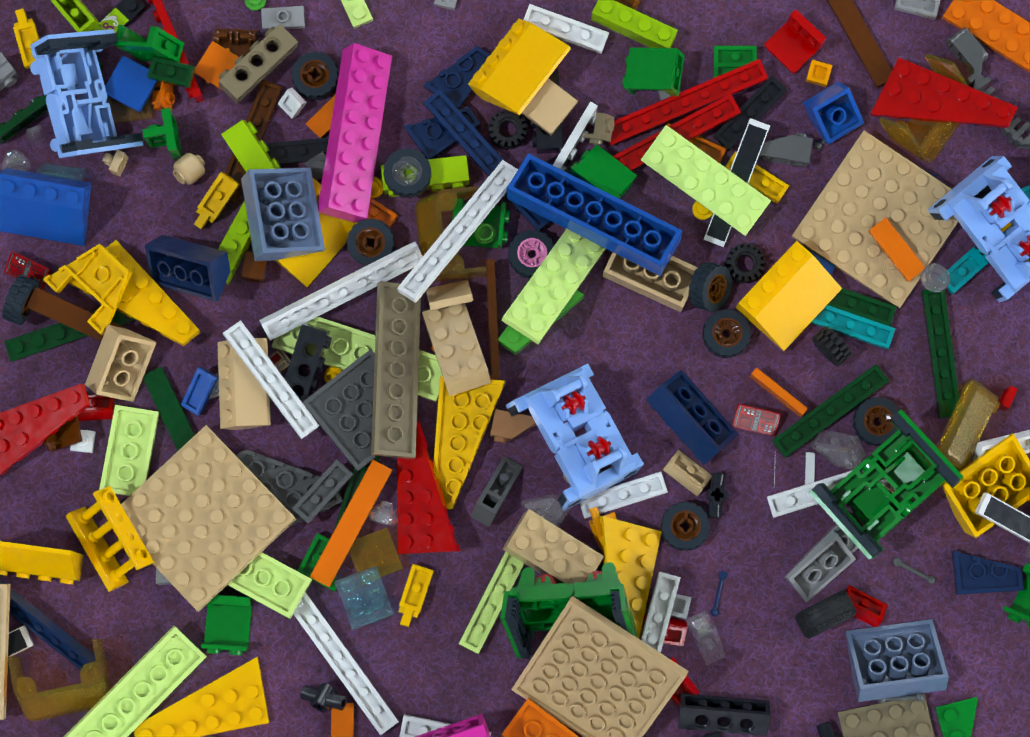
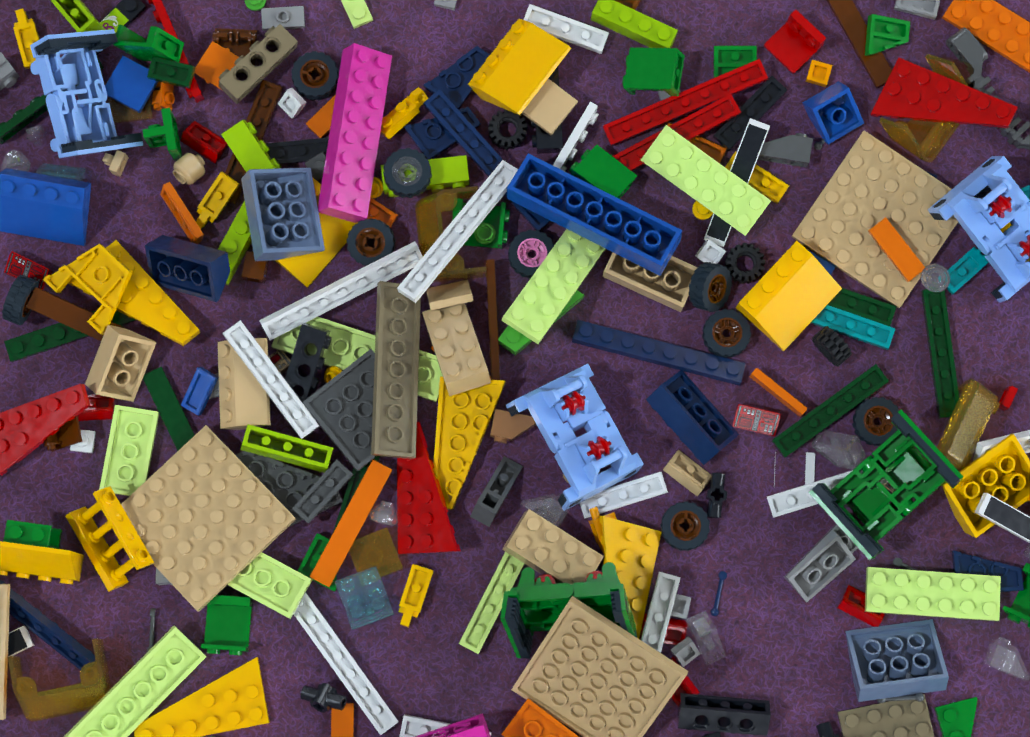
(32, 534): none -> green panel
(152, 626): none -> dark grey hinge
(181, 213): none -> orange tile
(204, 141): none -> red slope
(286, 448): none -> lime brick
(403, 113): none -> yellow hinge
(603, 129): dark tan bracket -> none
(658, 352): none -> dark blue plate
(685, 651): none -> light grey plate
(710, 252): none -> white plate
(825, 614): black tyre -> none
(885, 33): none -> green wing
(932, 594): none -> yellowish green plate
(1005, 658): none -> clear slope

